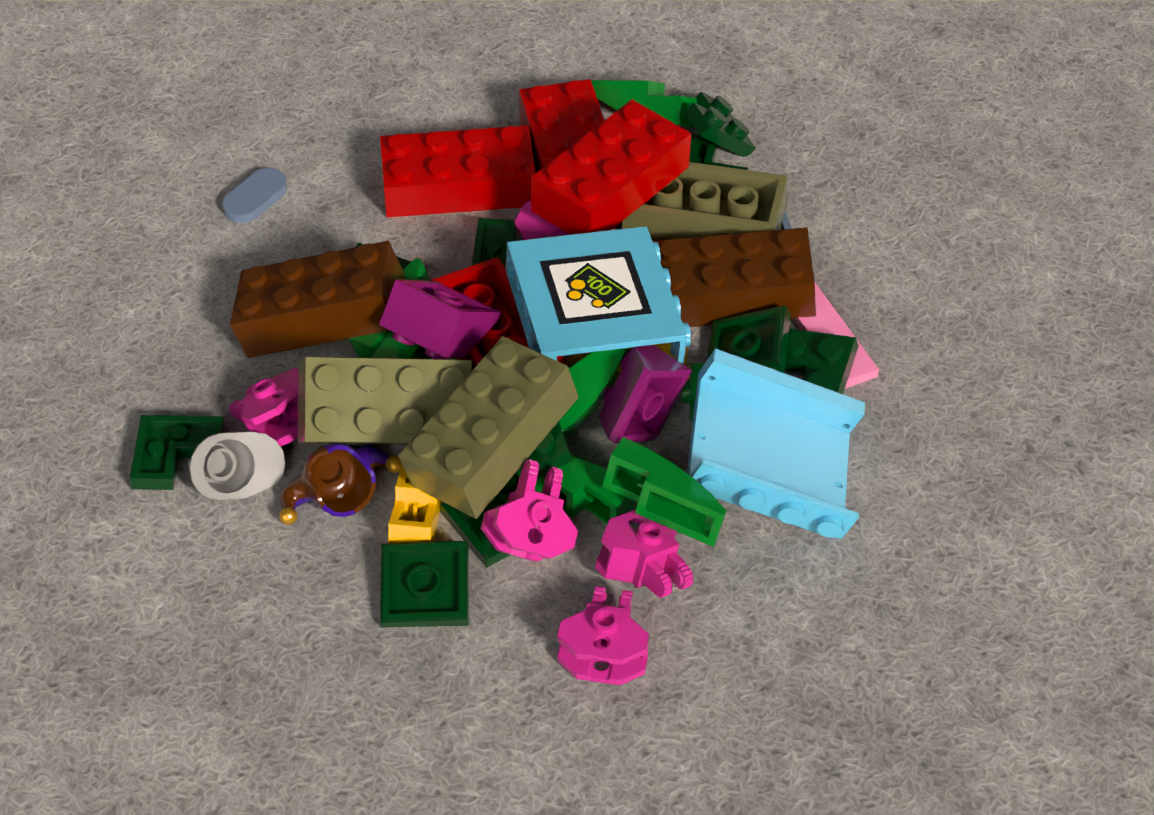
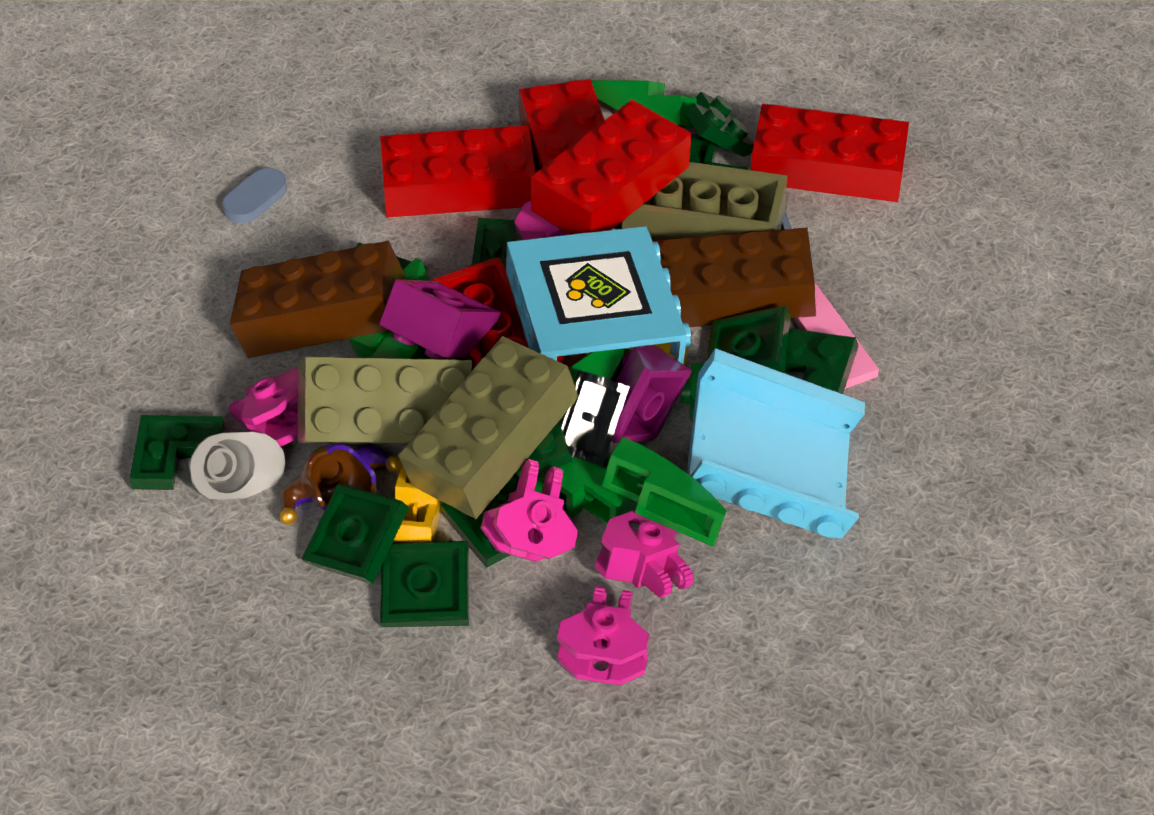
(355, 533): none -> dark green plate
(593, 417): none -> black hinge
(831, 151): none -> red brick

